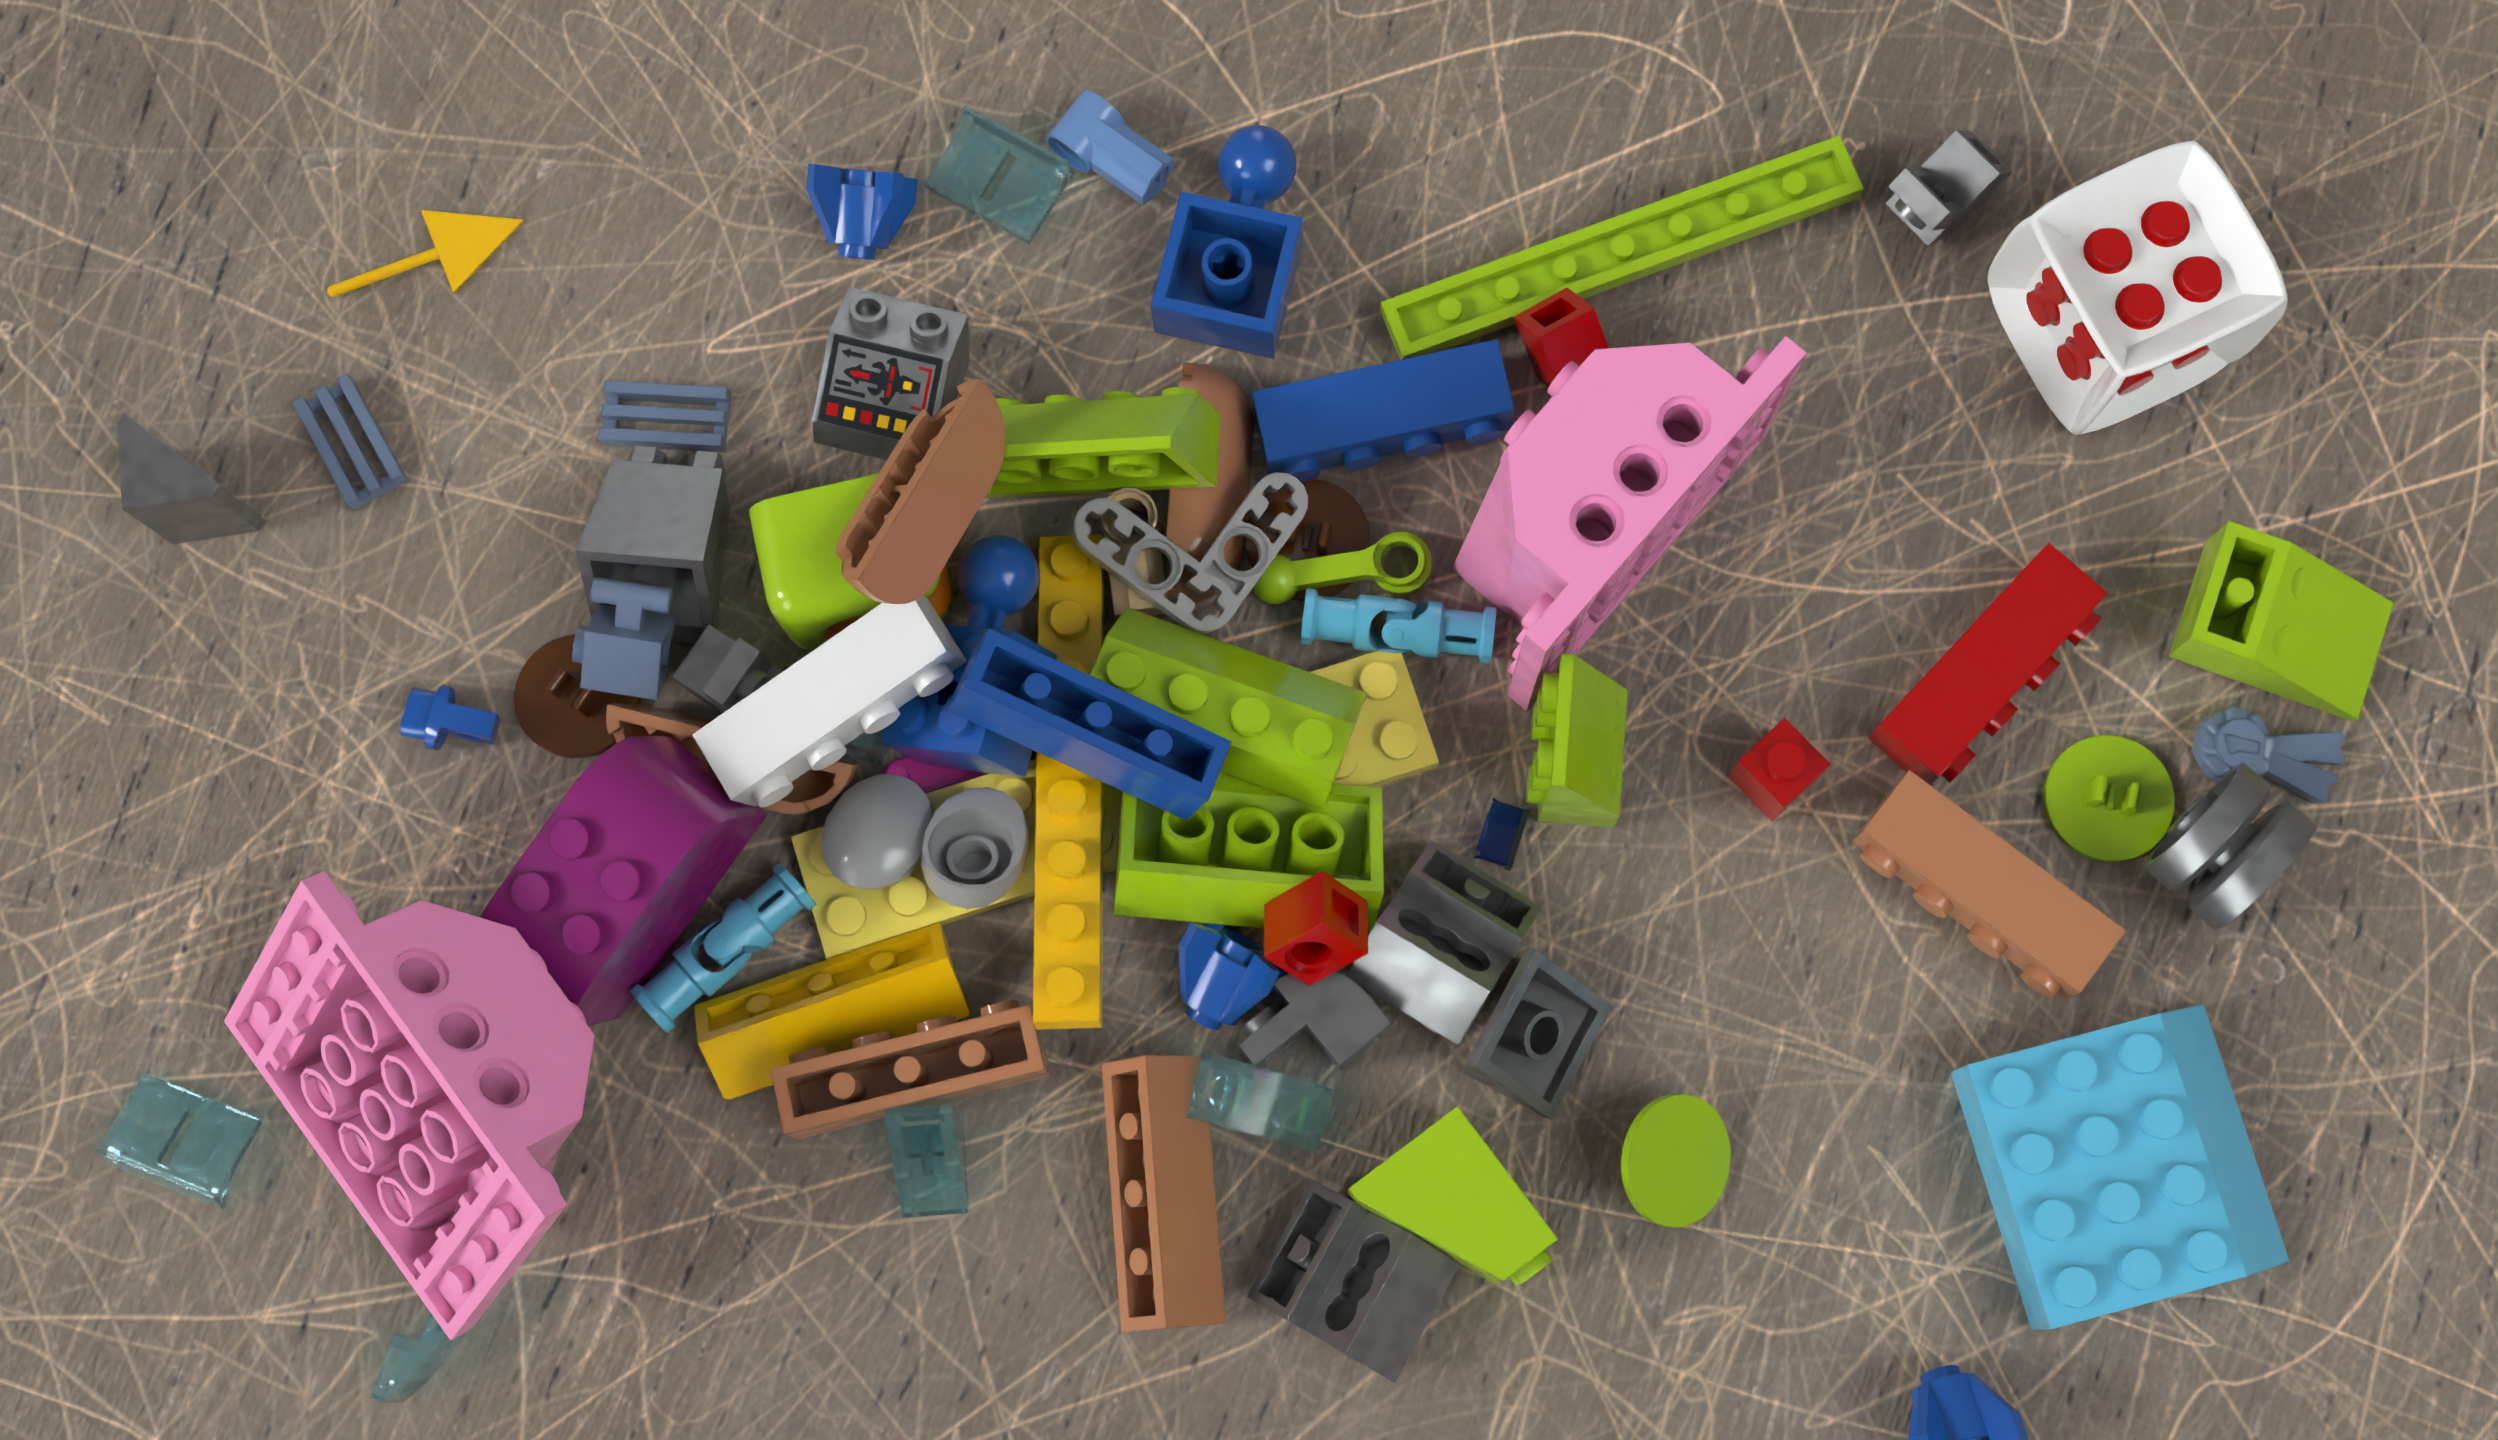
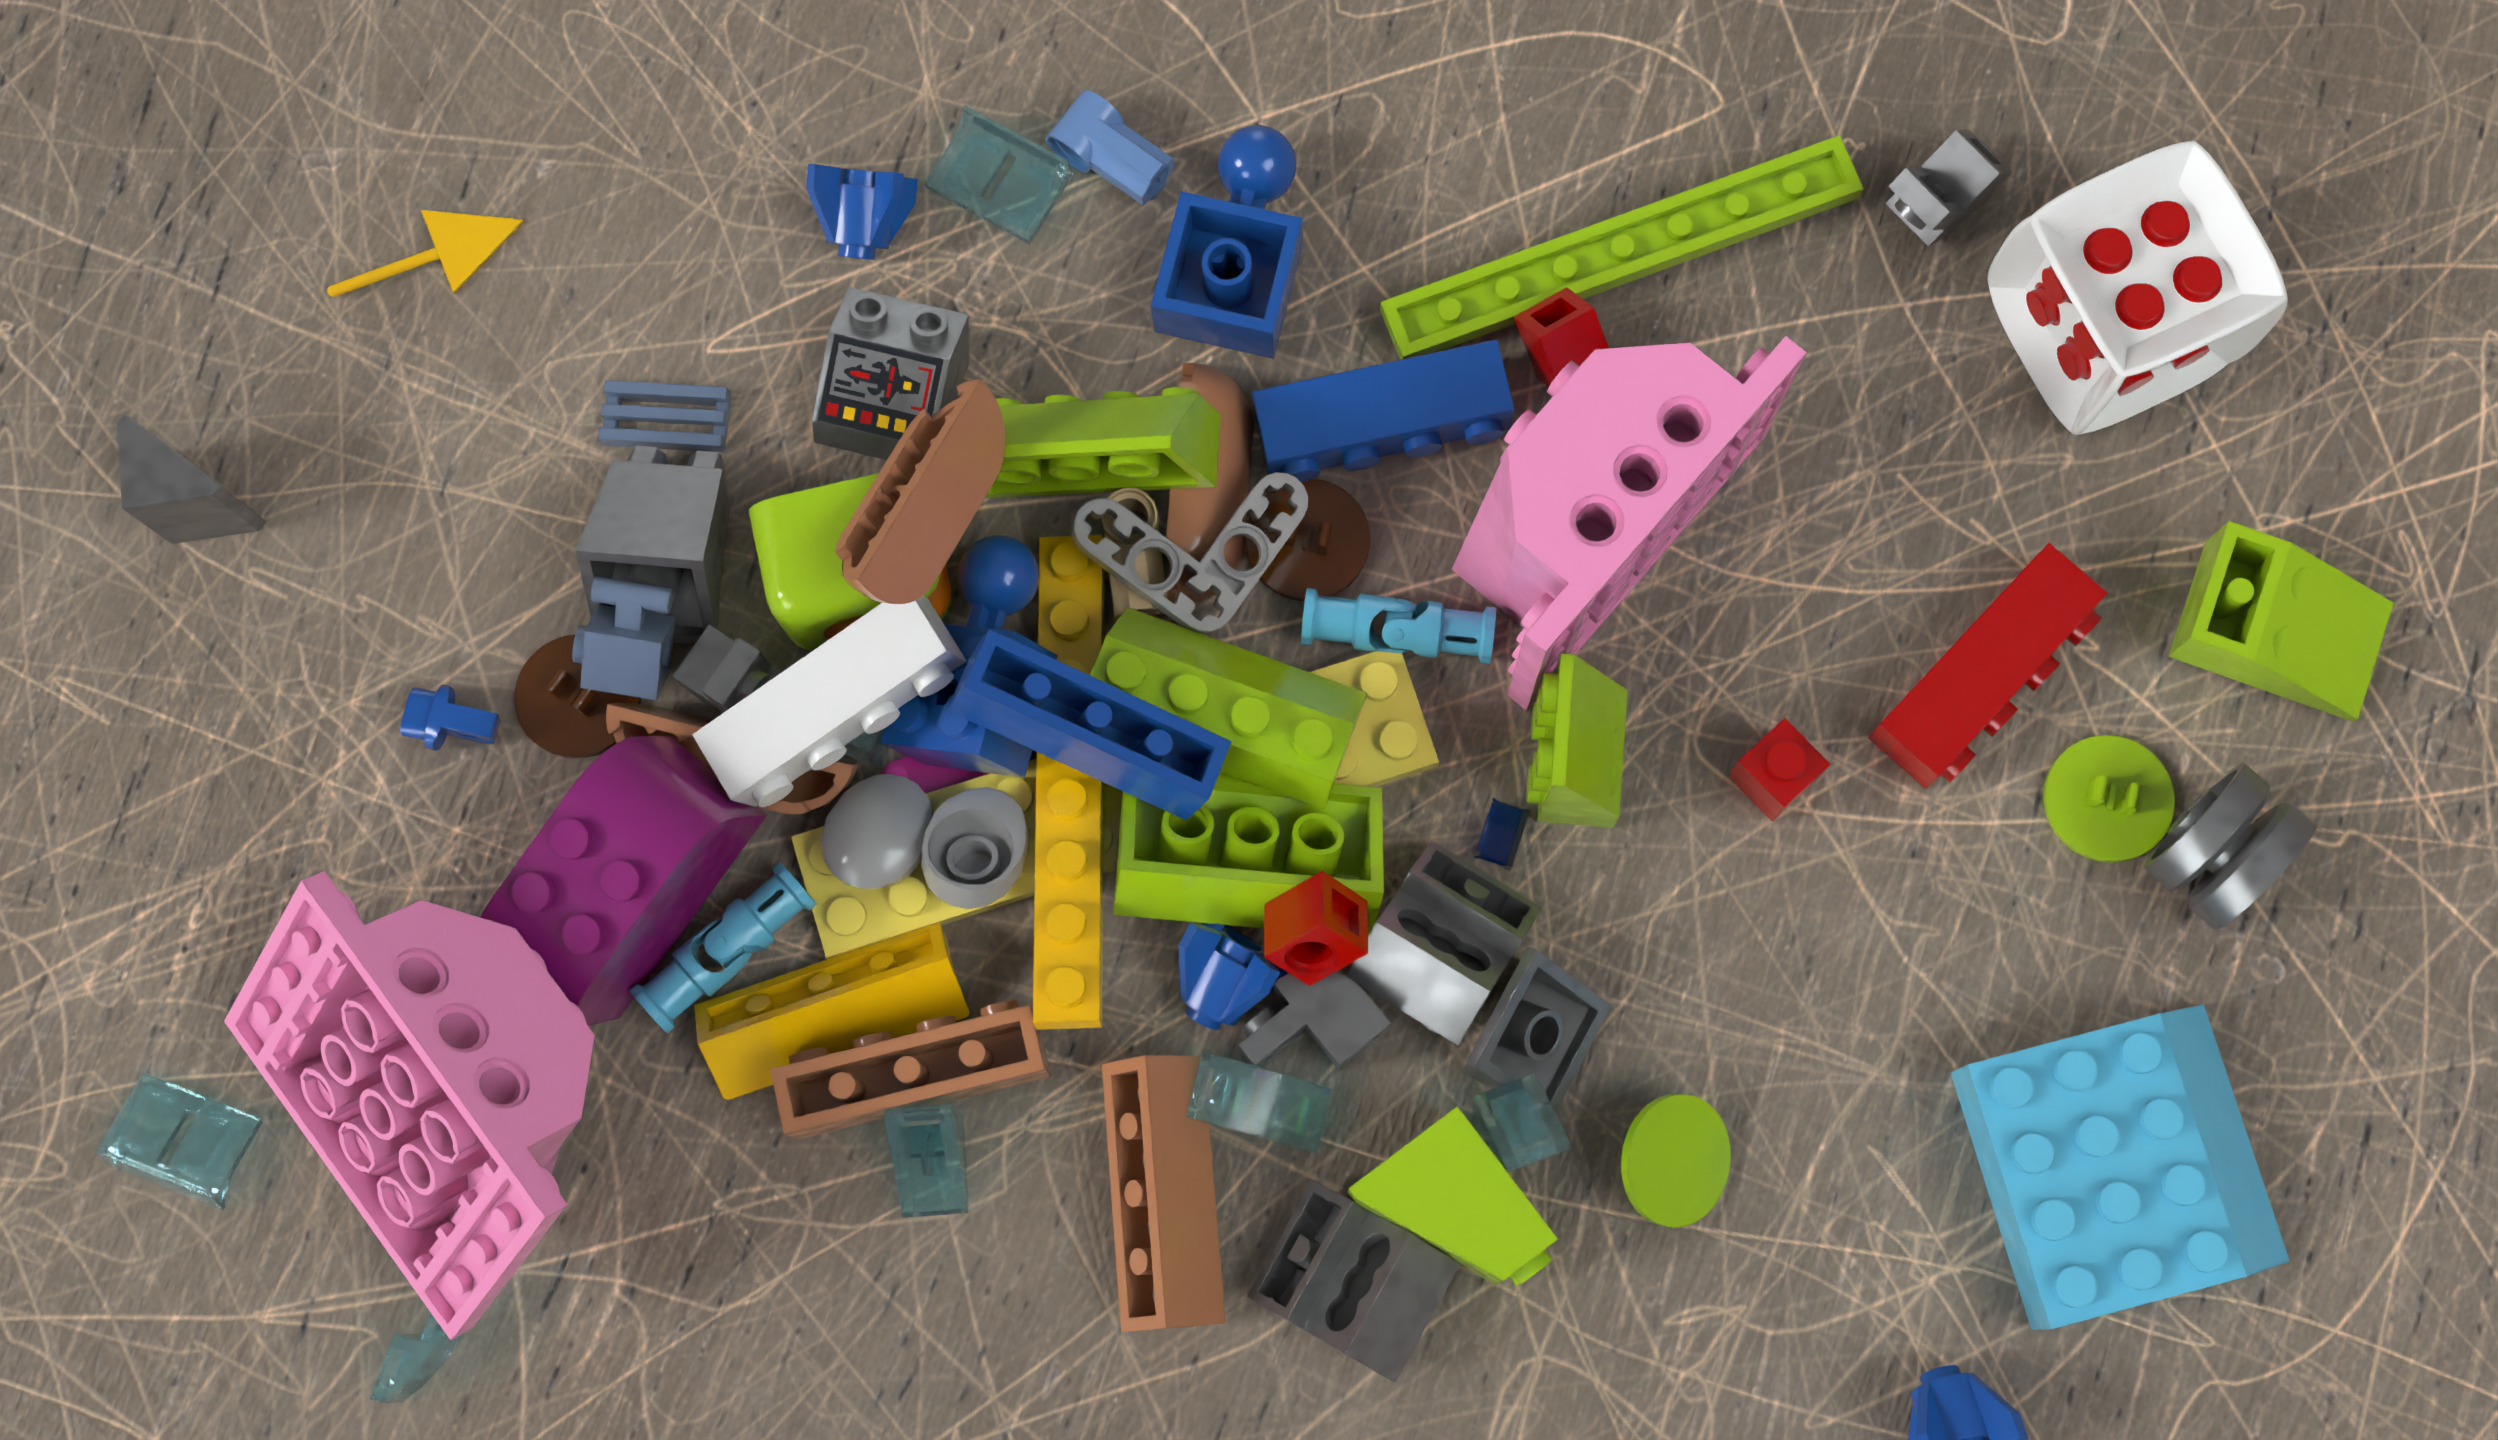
(327, 401): sand blue tile -> none
(1286, 577): lime piece -> none
(1520, 1123): none -> clear light blue slope
(1987, 888): nougat brick -> none
(2240, 736): sand blue piece -> none

